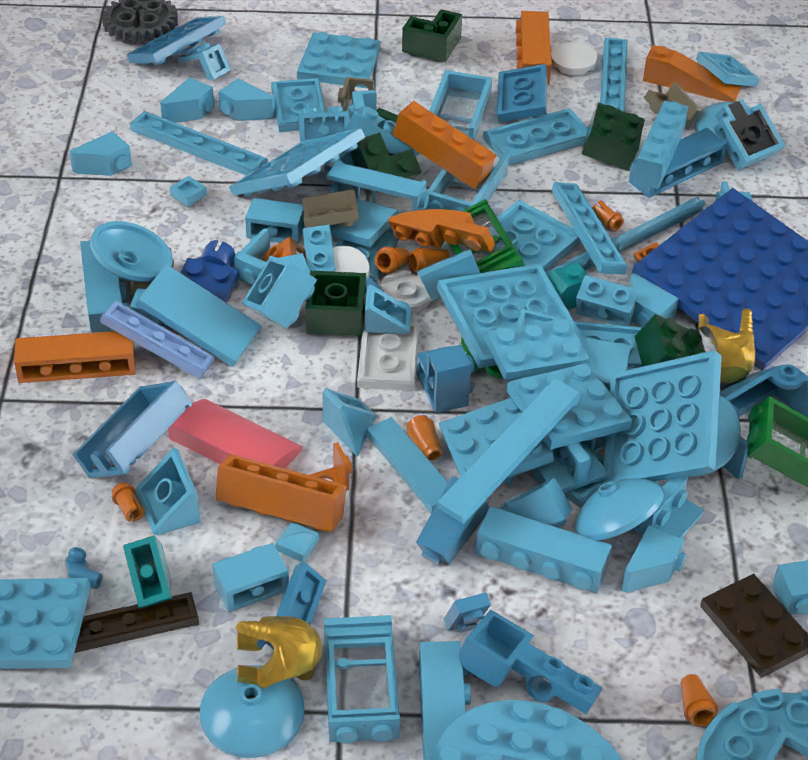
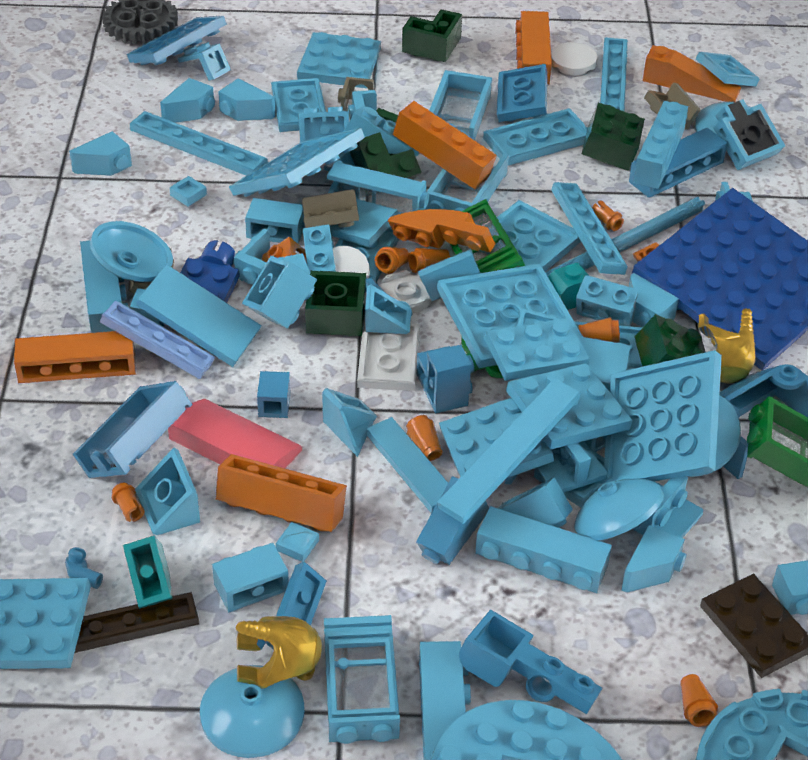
(273, 394): none -> dark azure brick
(341, 468): orange bracket -> none
(467, 612): dark azure plate -> none
(602, 330): none -> orange cone

